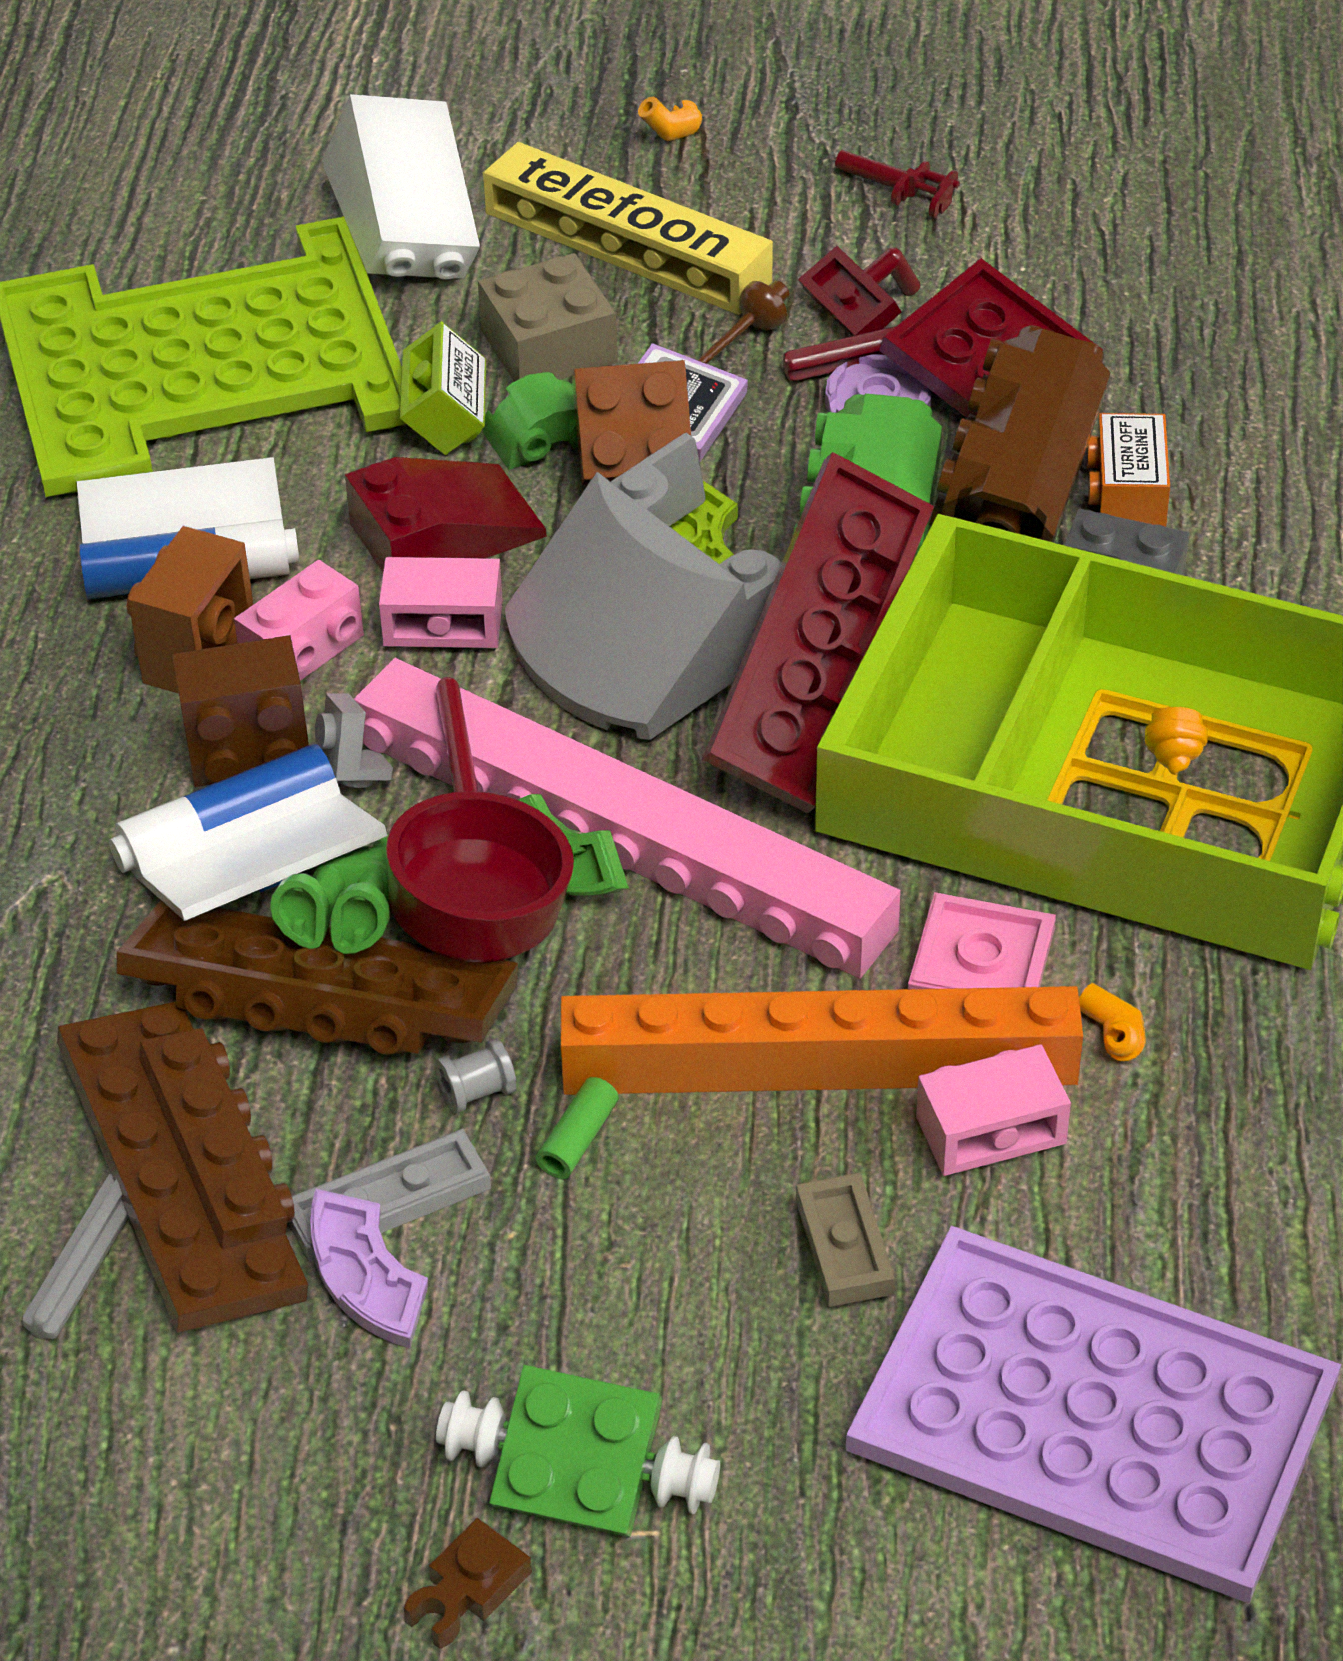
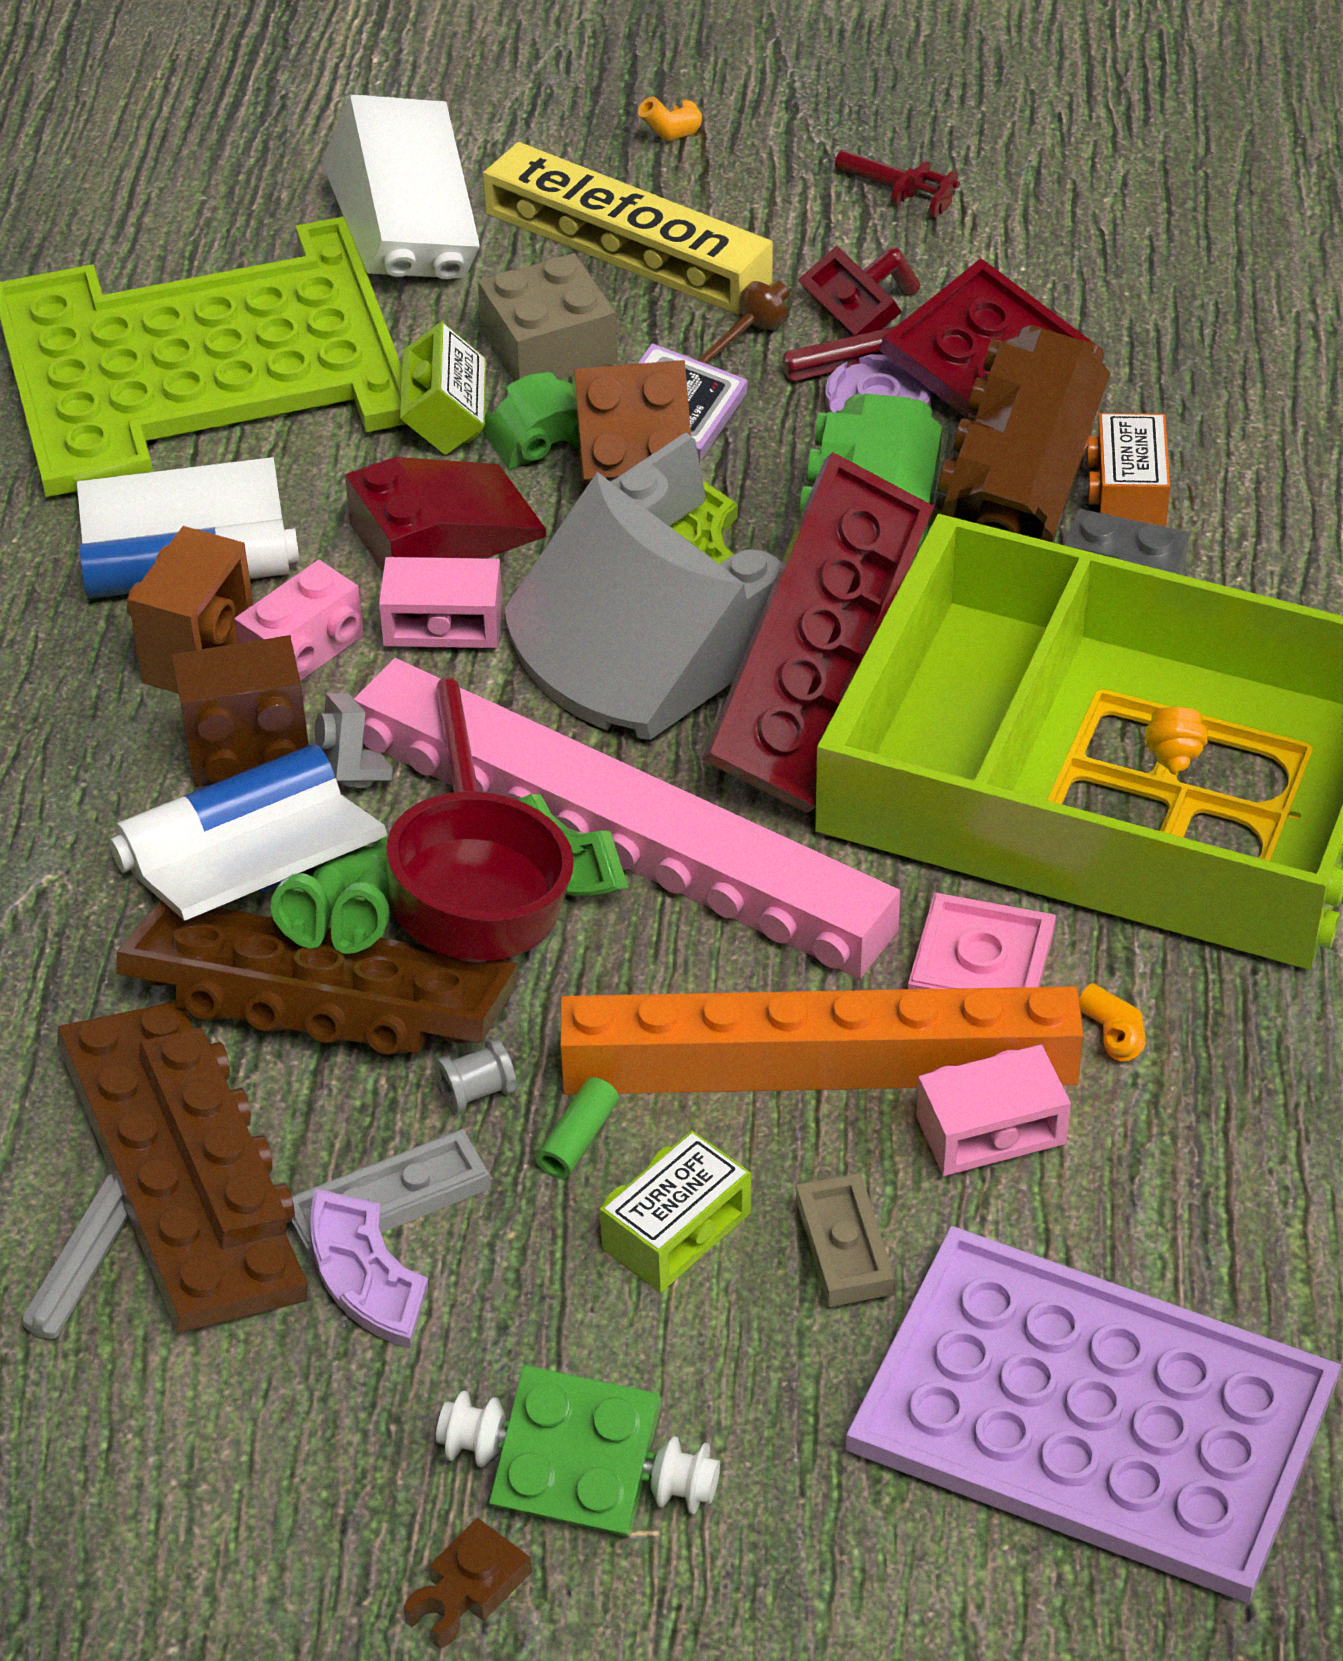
(675, 1210): none -> brick

